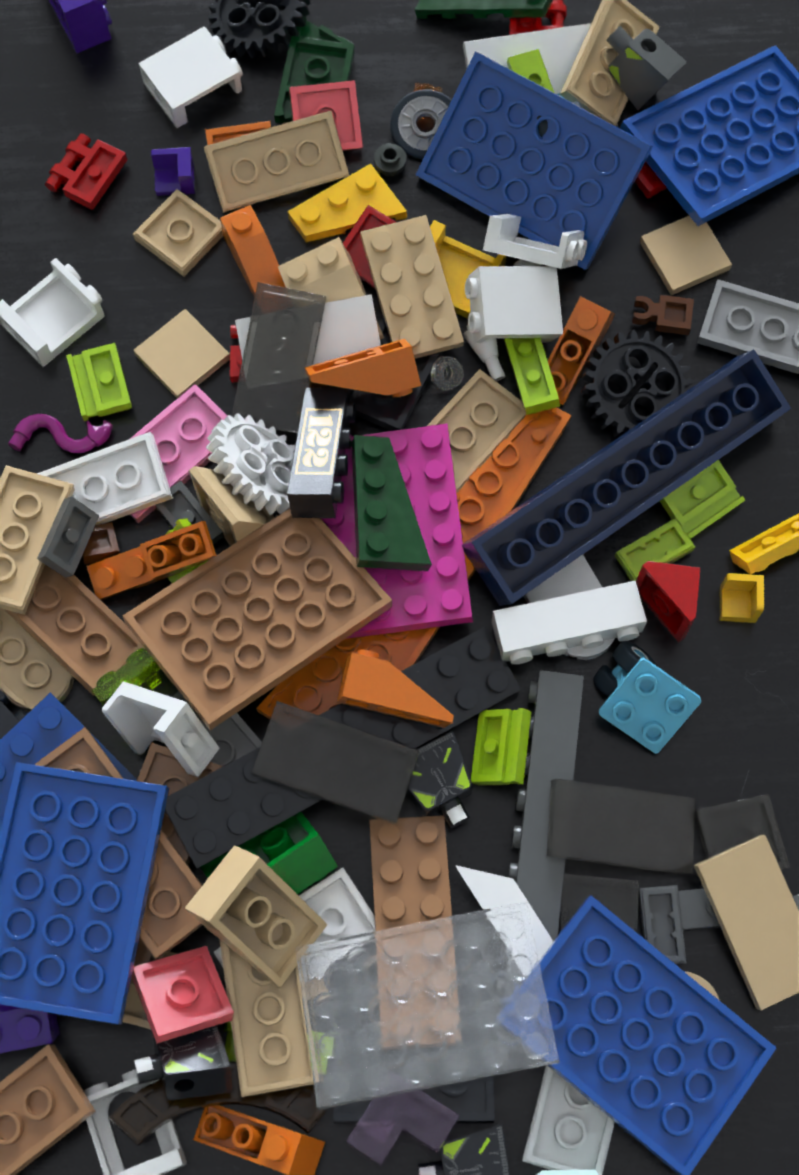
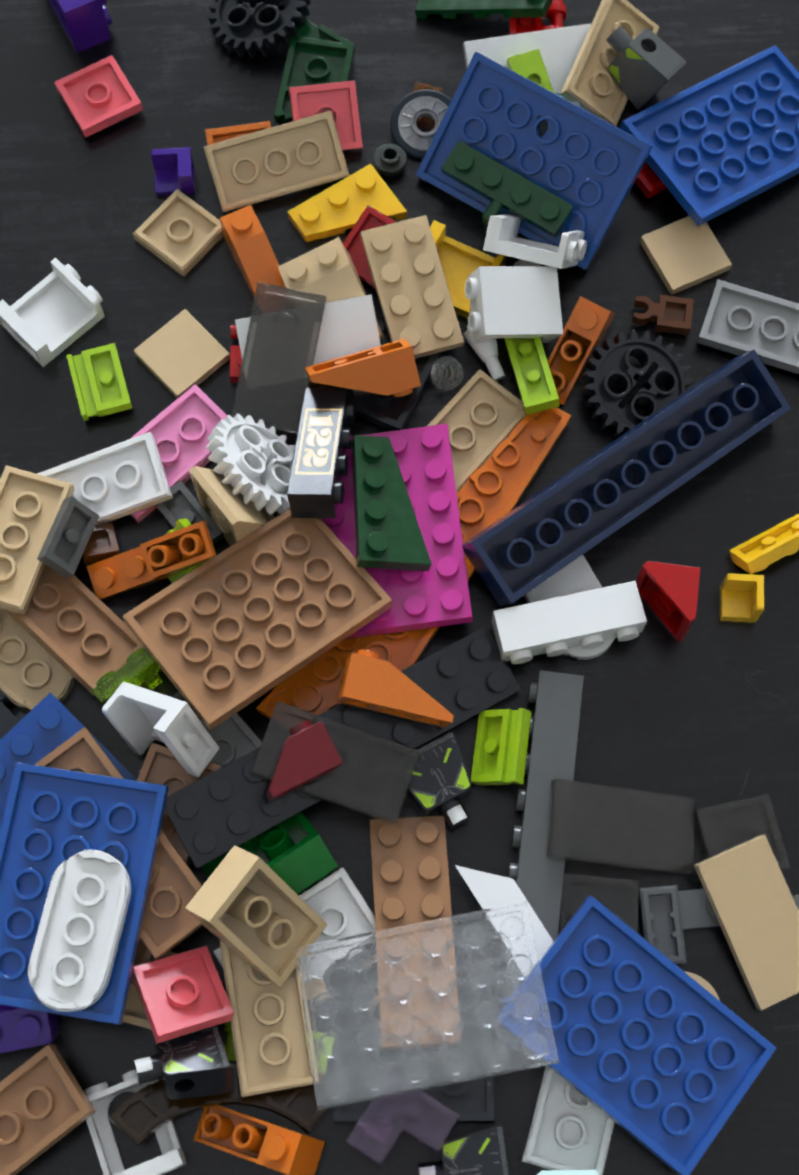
(79, 931): none -> white tile
(92, 176): red plate -> none
(95, 434): magenta animal -> none
(98, 96): none -> coral plate
(189, 72): white panel -> none
(303, 758): none -> dark red slope
(506, 190): none -> dark green plate
(643, 697): medium azure plate -> none
(661, 545): lime plate -> none
(702, 499): lime plate -> none

